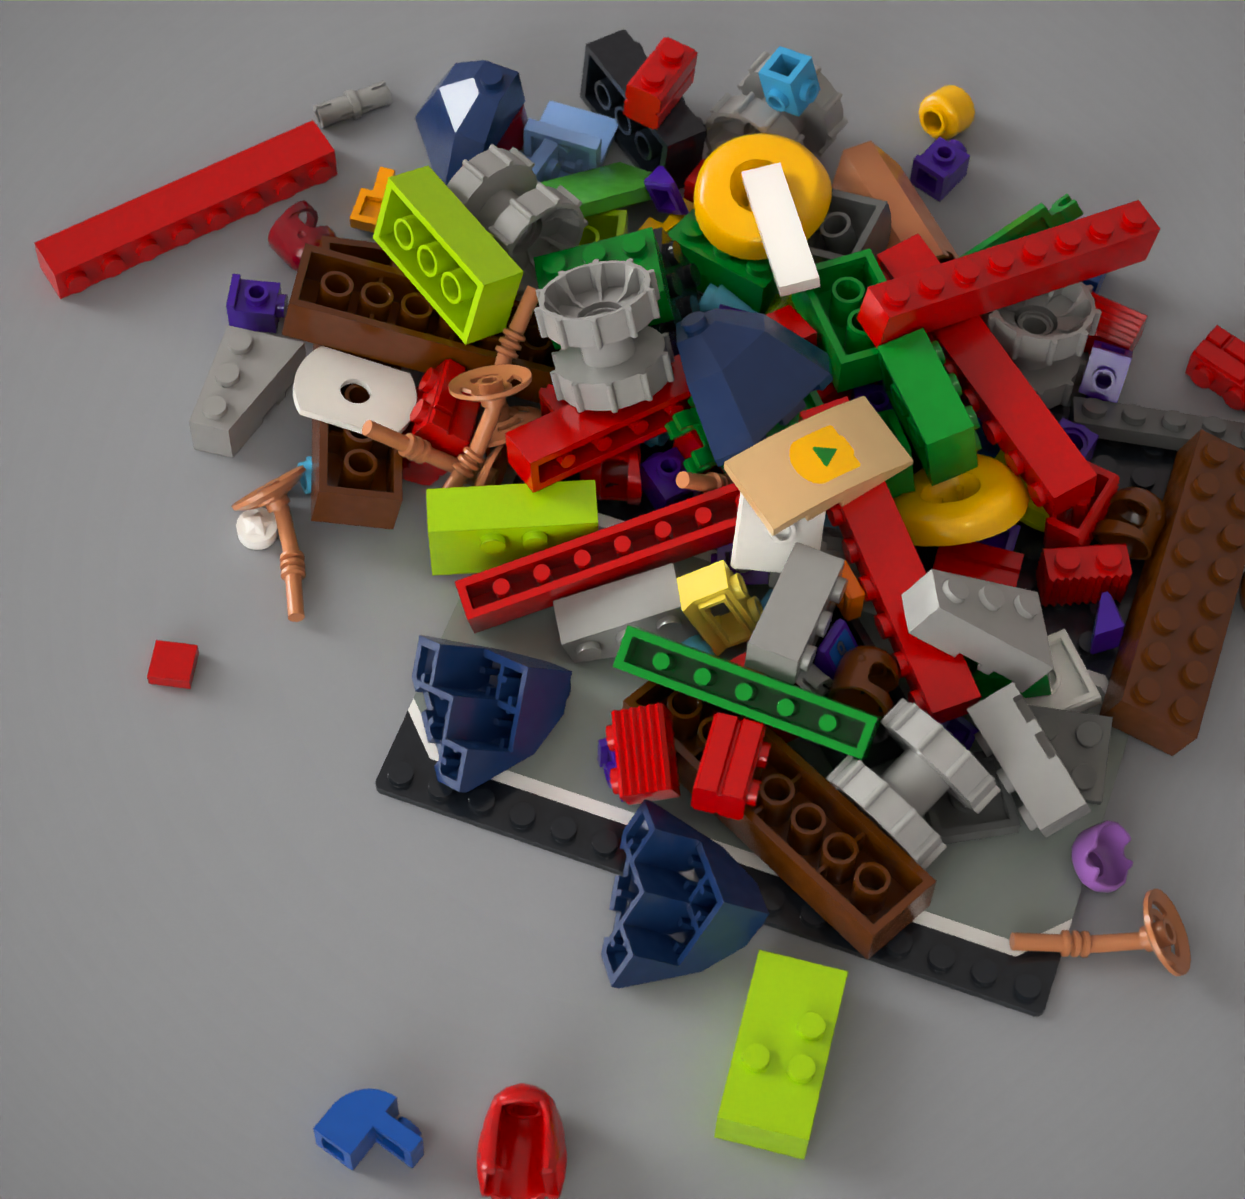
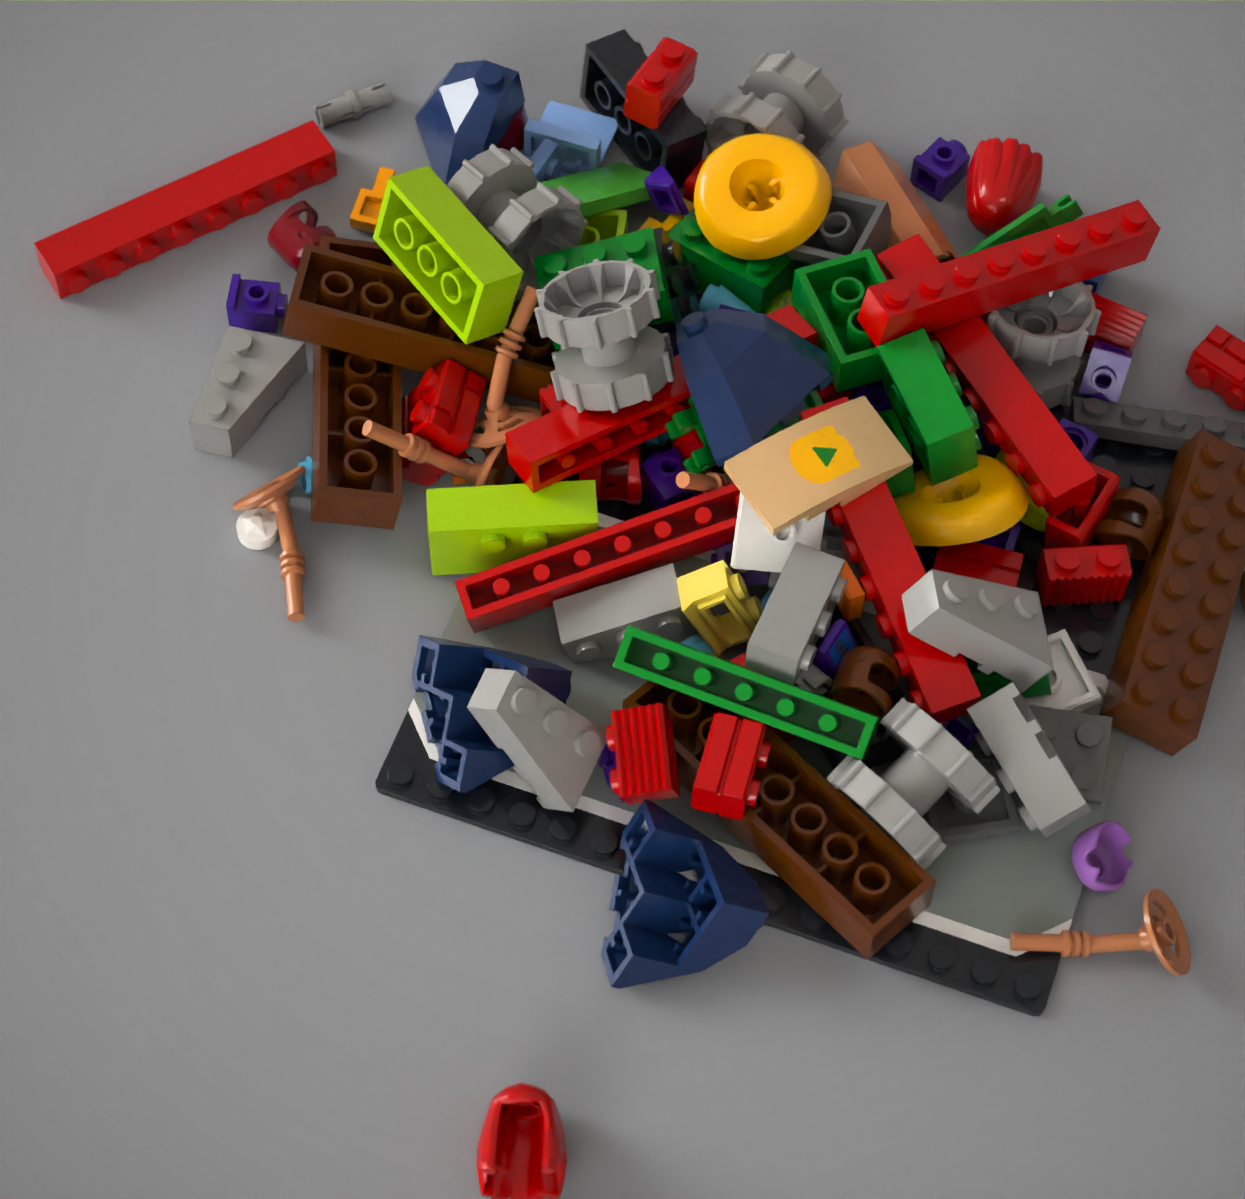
(173, 664): red tile -> none
(328, 370): white piece -> none
(365, 1119): blue brick -> none
(491, 389): nougat dish -> none
(540, 735): none -> light grey wedge
(780, 229): white tile -> none
(780, 1054): lime brick -> none
(789, 81): dark azure brick -> none
(946, 112): yellow head -> none
(1001, 183): none -> red hair
(1107, 625): dark purple slope -> none

